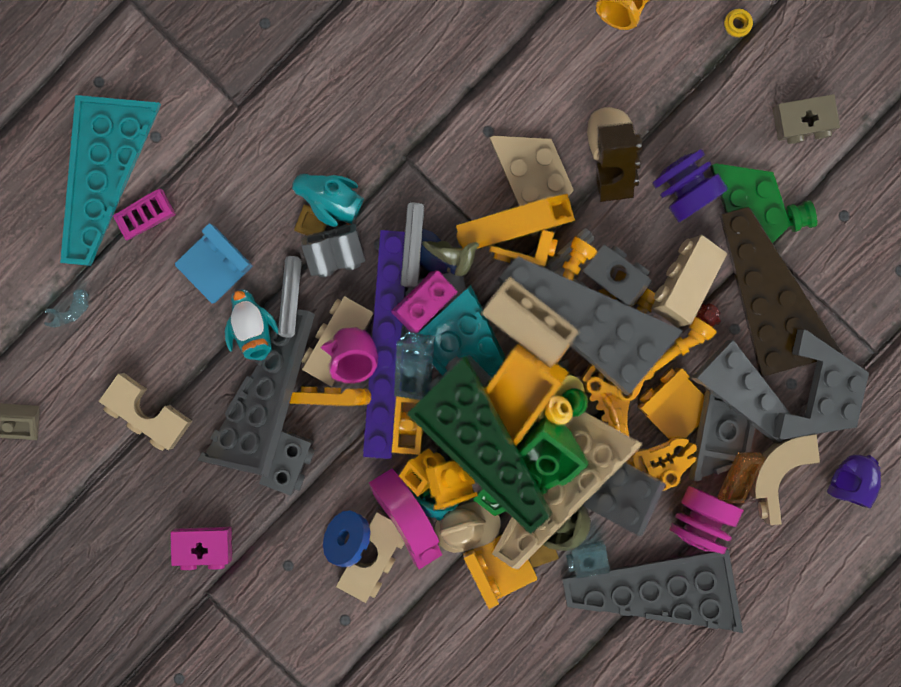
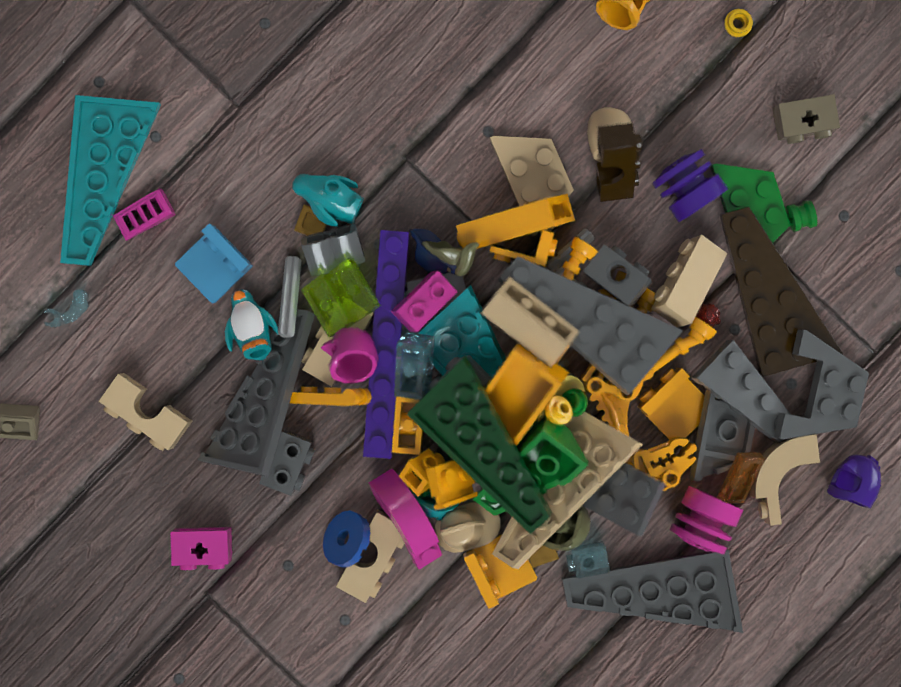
(340, 297): none -> clear neon green slope
(412, 244): light grey axle -> none

